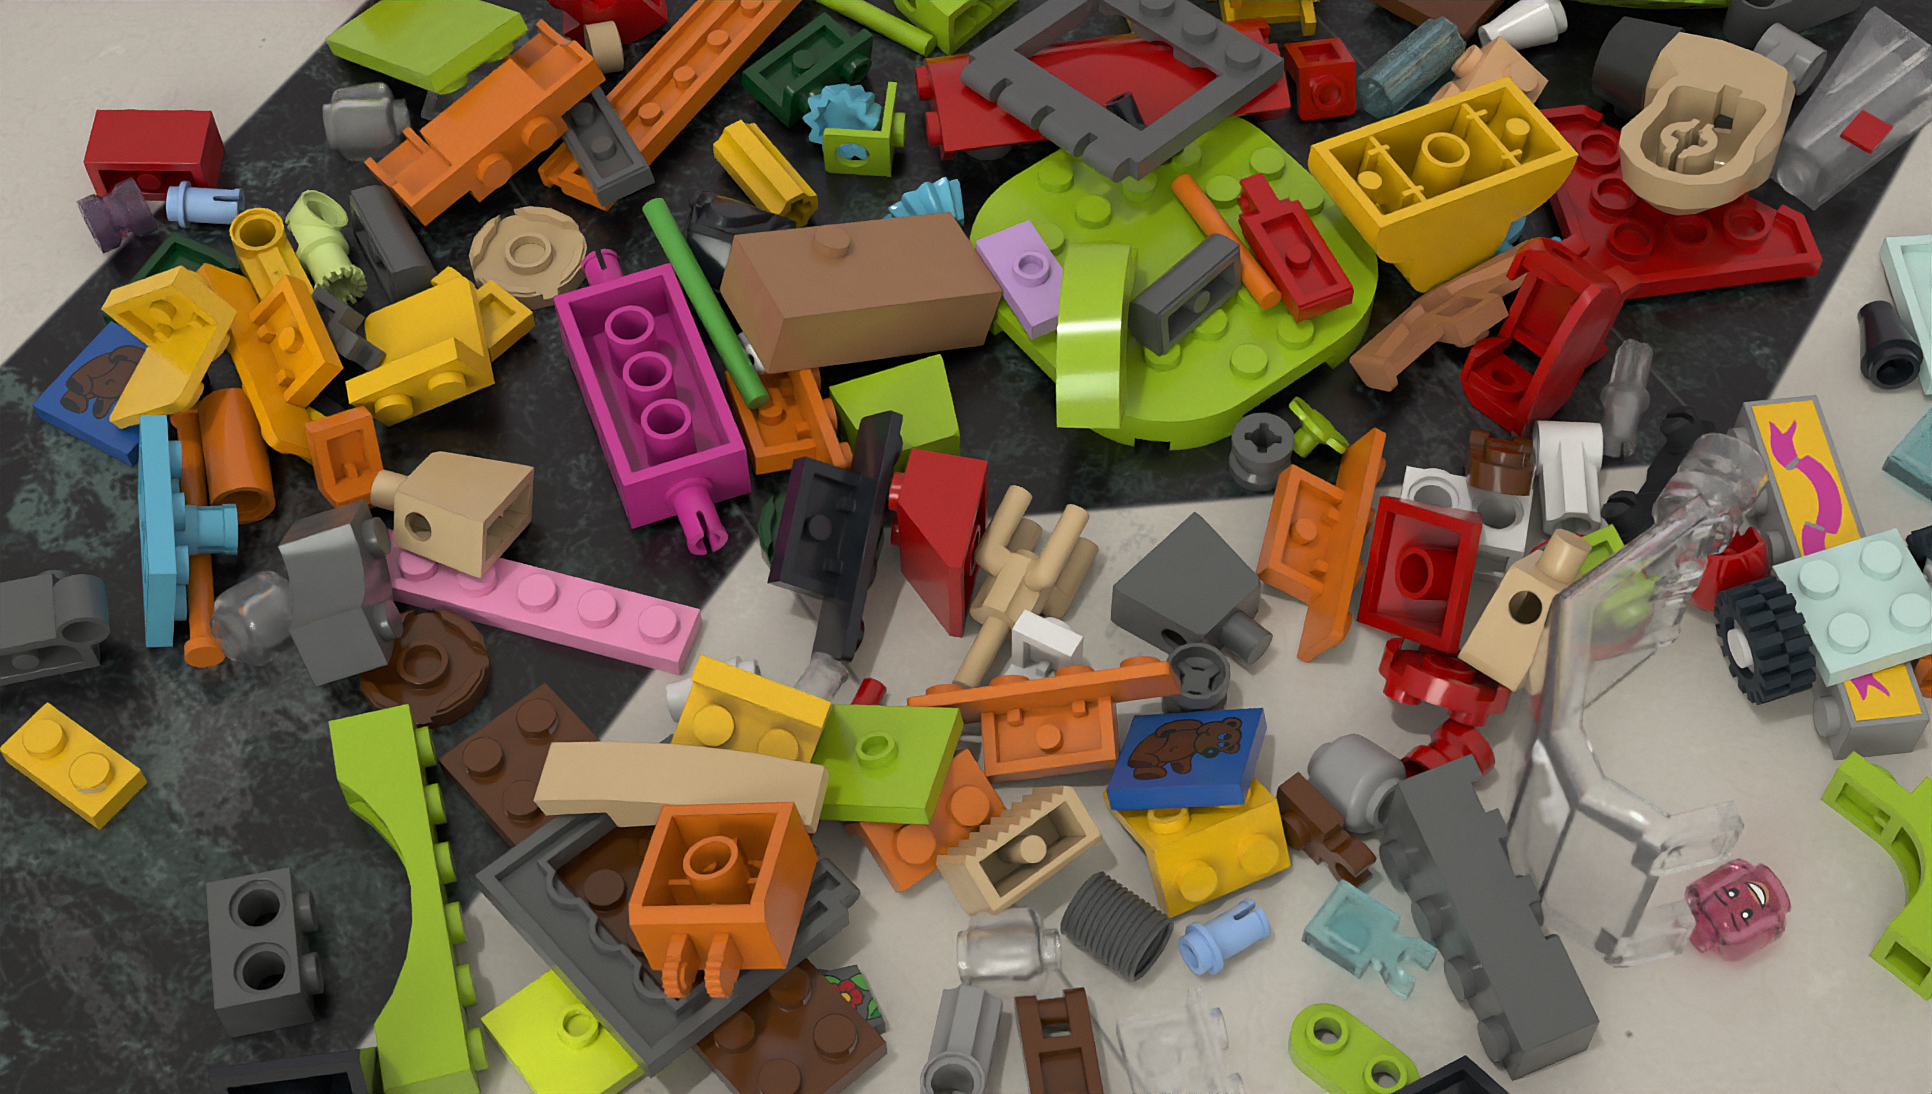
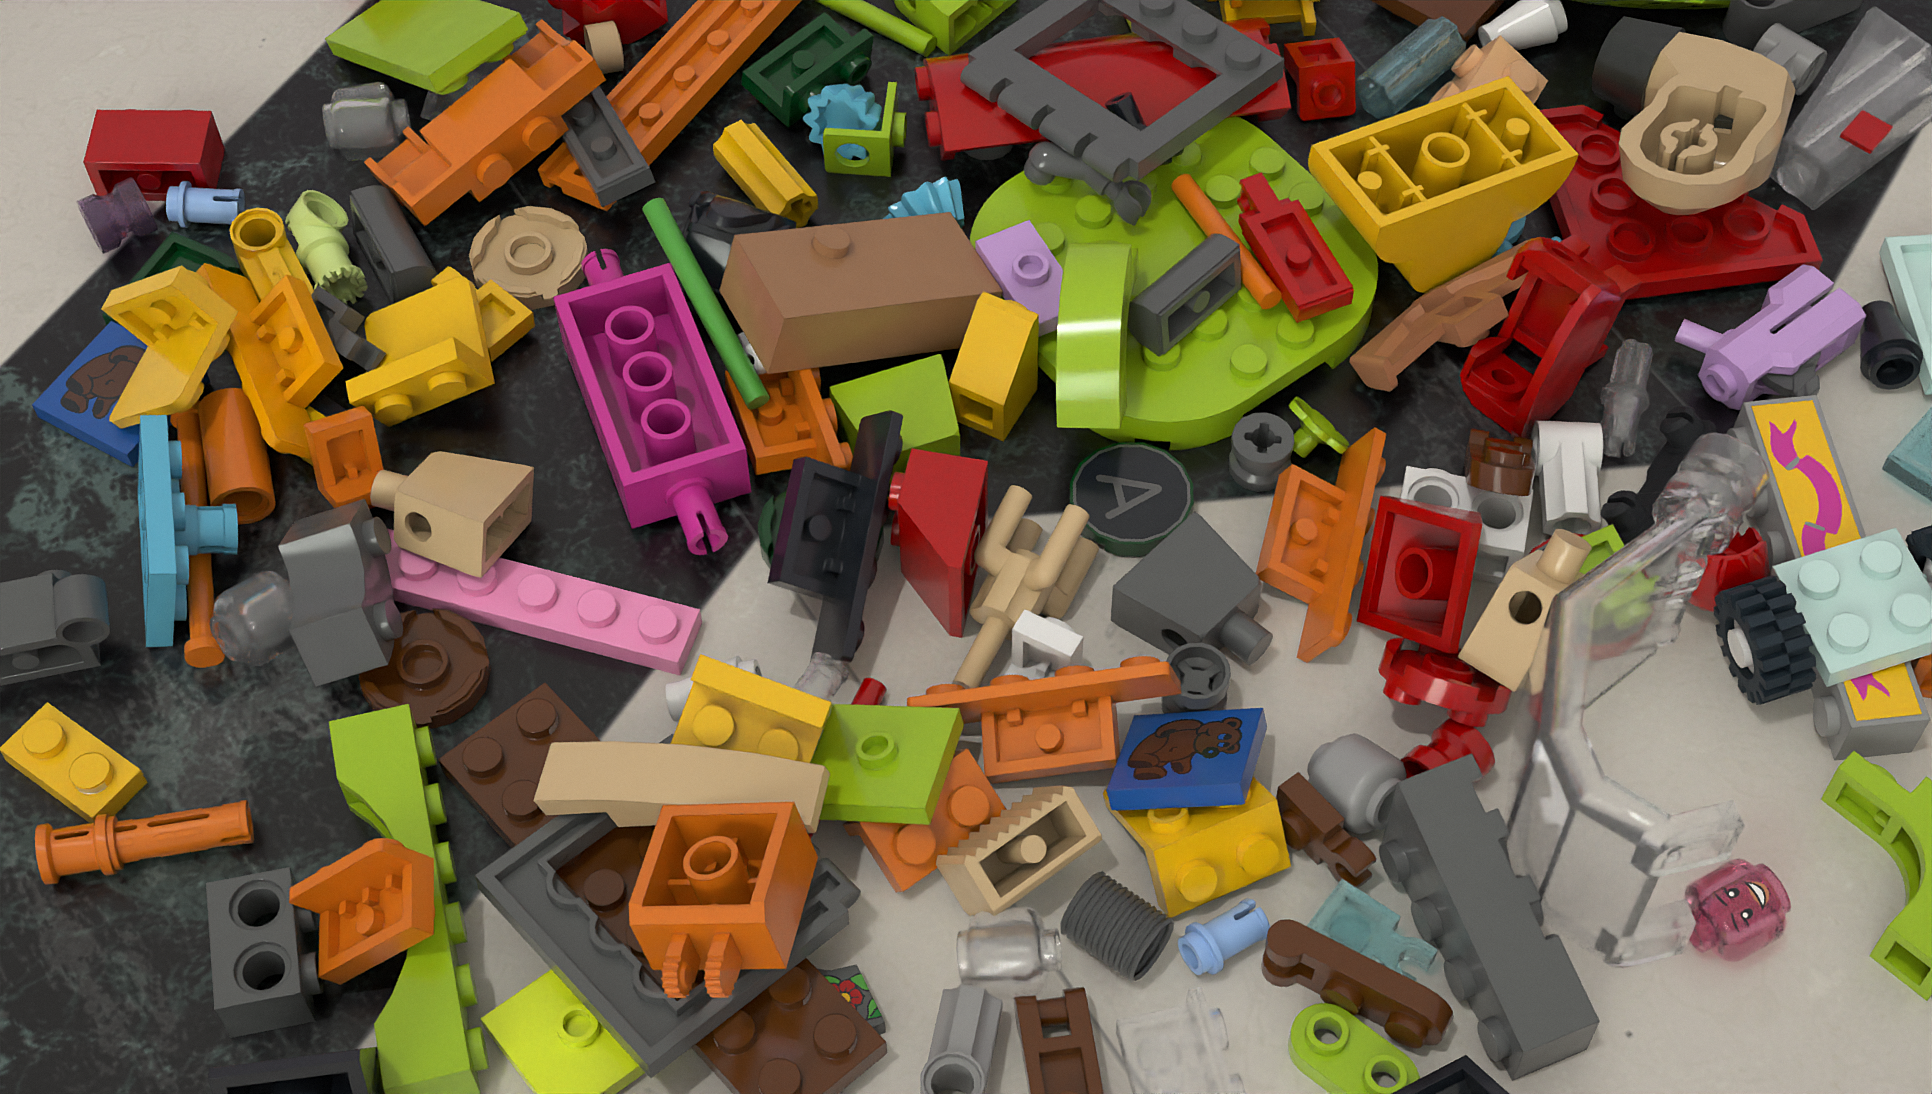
(112, 843): none -> orange pin
(369, 906): none -> orange bracket
(996, 366): none -> yellow slope
(1049, 160): none -> dark grey arm
(1132, 496): none -> black tile
(1355, 983): none -> reddish brown plate
(1780, 344): none -> lavender piece

